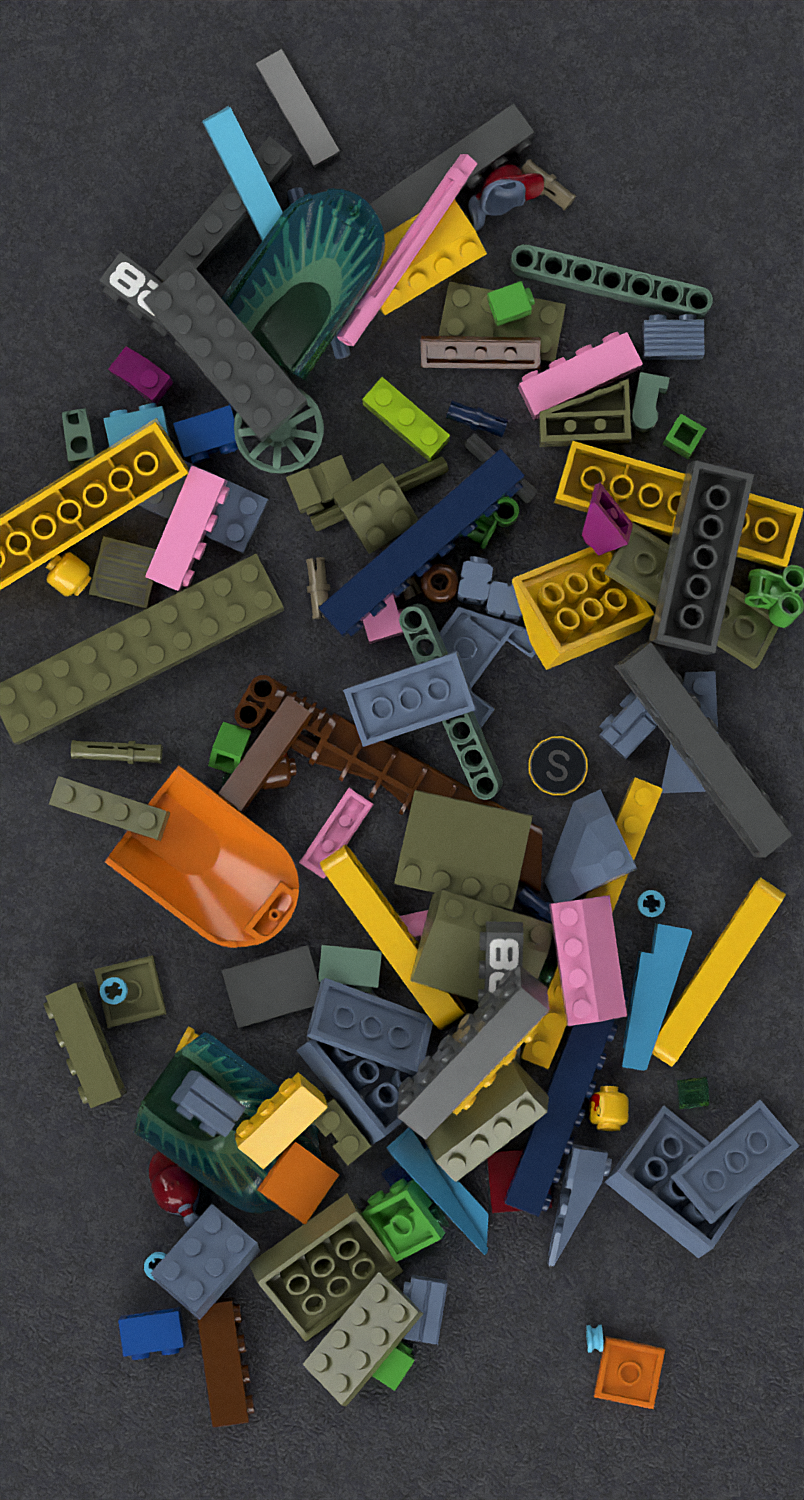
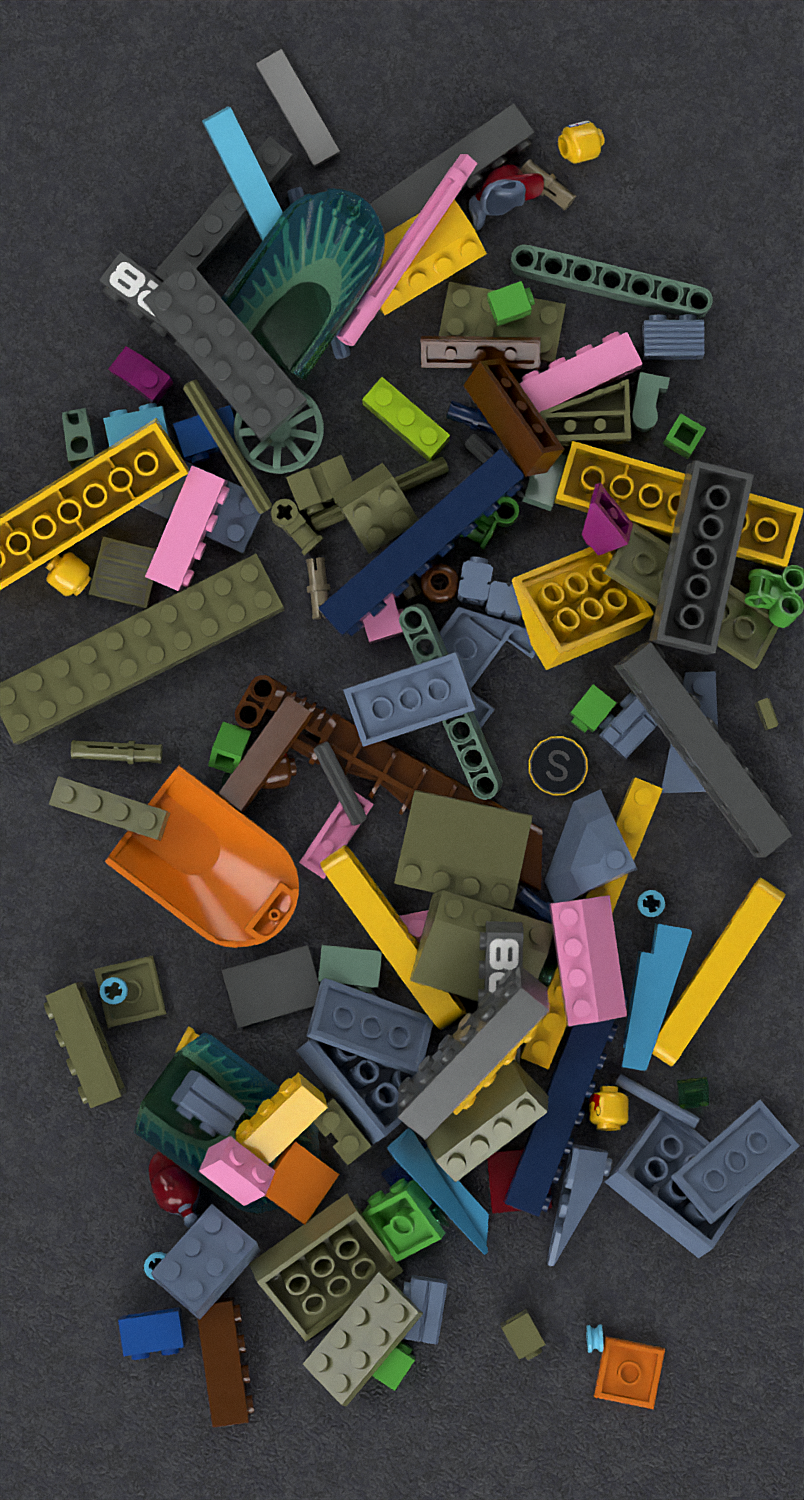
(227, 446): none -> olive axle
(237, 1171): none -> bright pink brick
(296, 526): none -> olive connector
(340, 783): none -> dark grey axle
(513, 417): none -> reddish brown brick
(523, 1335): none -> olive brick
(543, 487): none -> sand green tile
(580, 142): none -> yellow head
(591, 709): none -> bright green brick
(657, 1101): none -> sand blue bar
(766, 714): none -> olive tile

